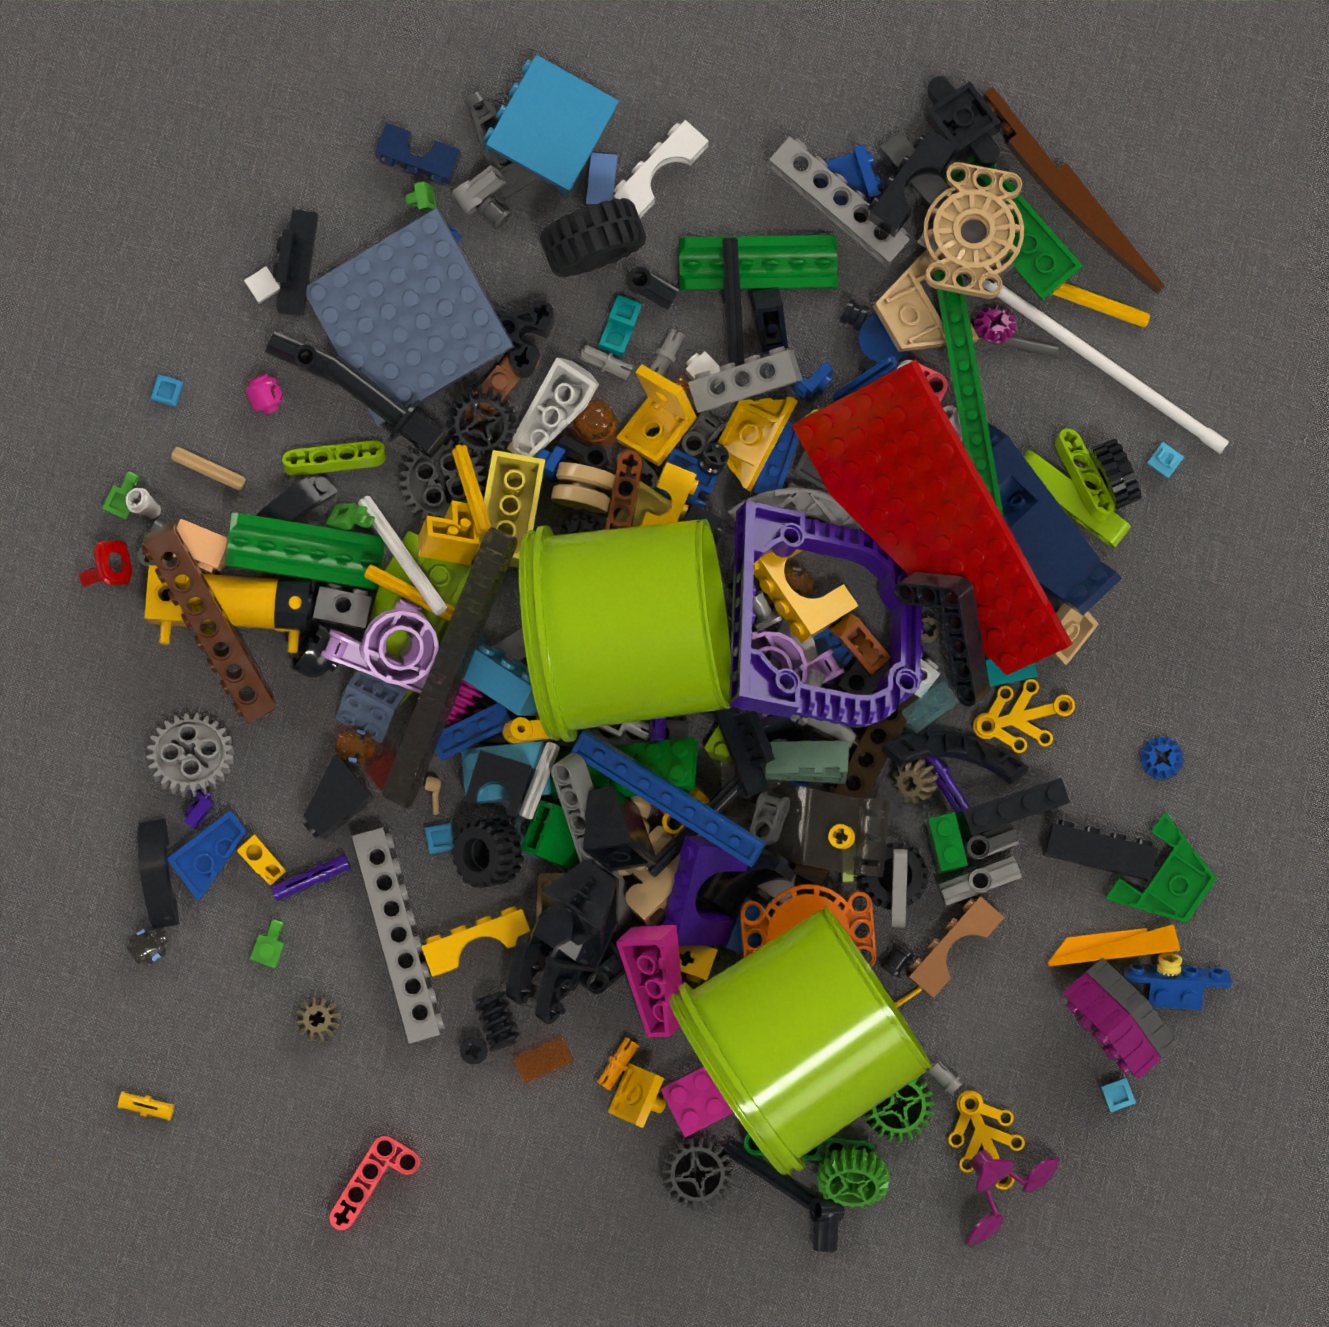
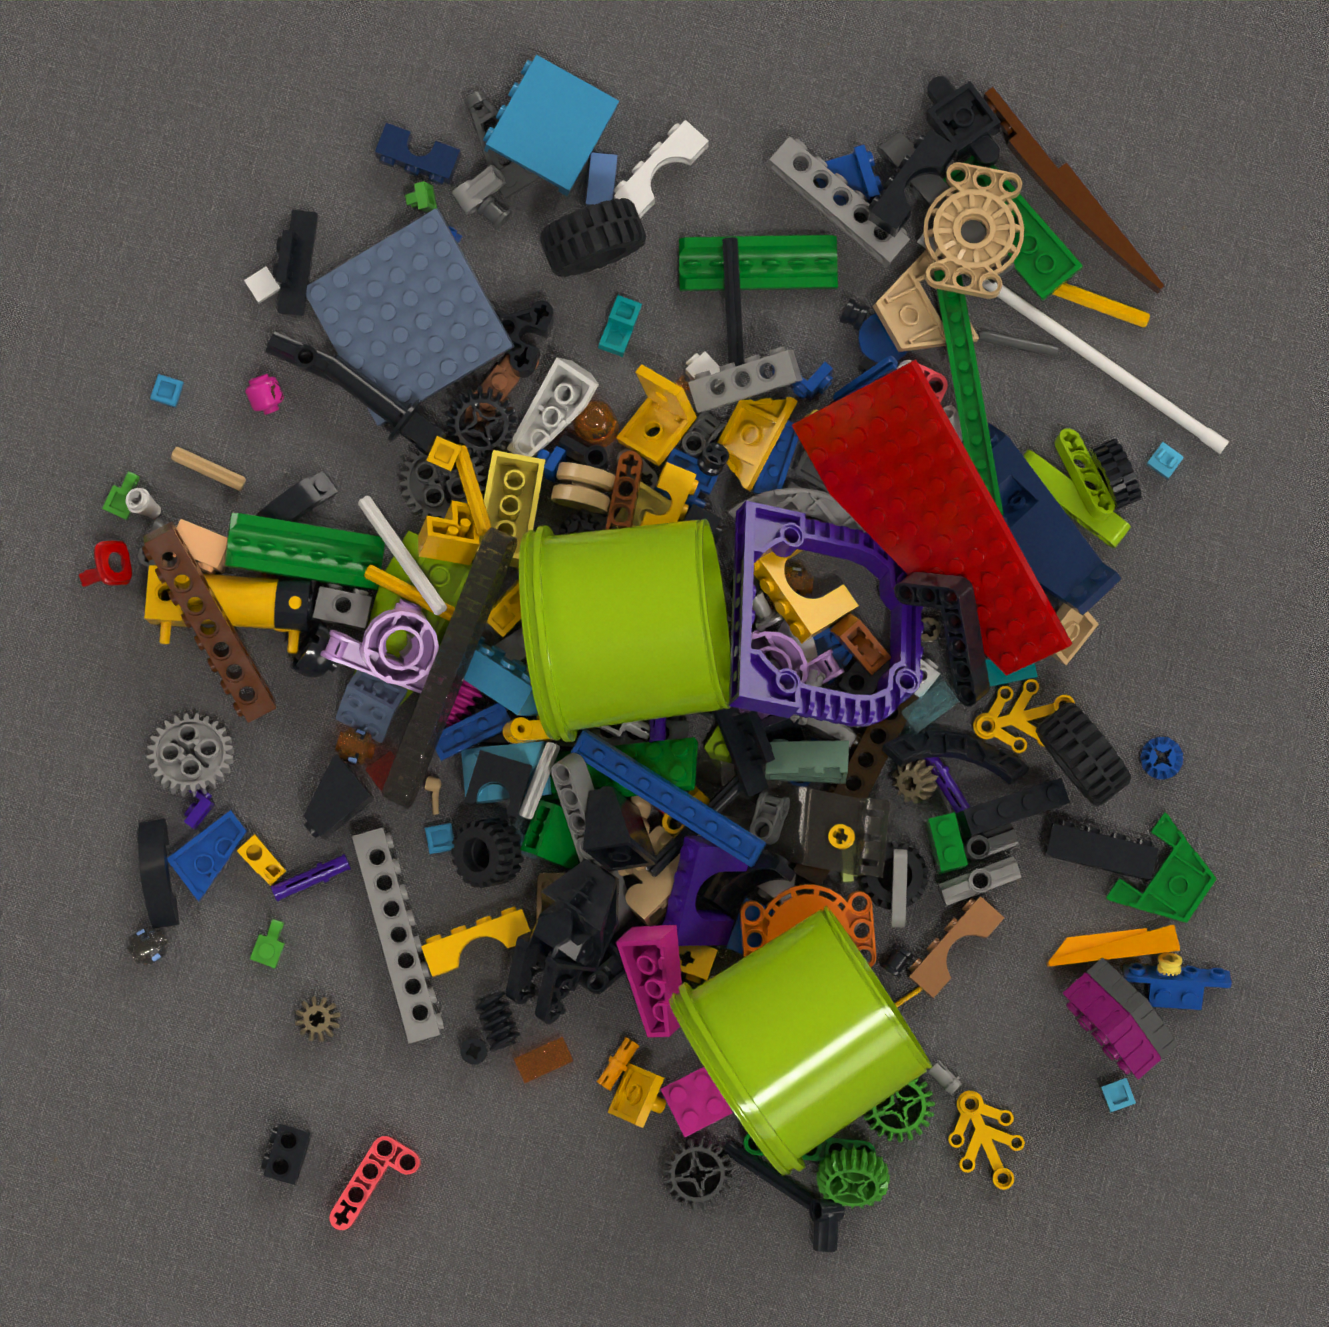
(128, 1101): yellow pin -> none
(294, 1156): none -> black brick
(334, 460): lime beam -> none
(346, 515): bright green plate -> none
(444, 453): none -> yellow tile
(506, 611): none -> yellow hinge
(606, 362): light grey axle -> none
(654, 289): black piece -> none
(667, 352): light grey pin -> none
(770, 319): black slope -> none
(990, 1173): magenta plant -> none
(1000, 332): magenta gear -> none
(1083, 754): none -> black tyre

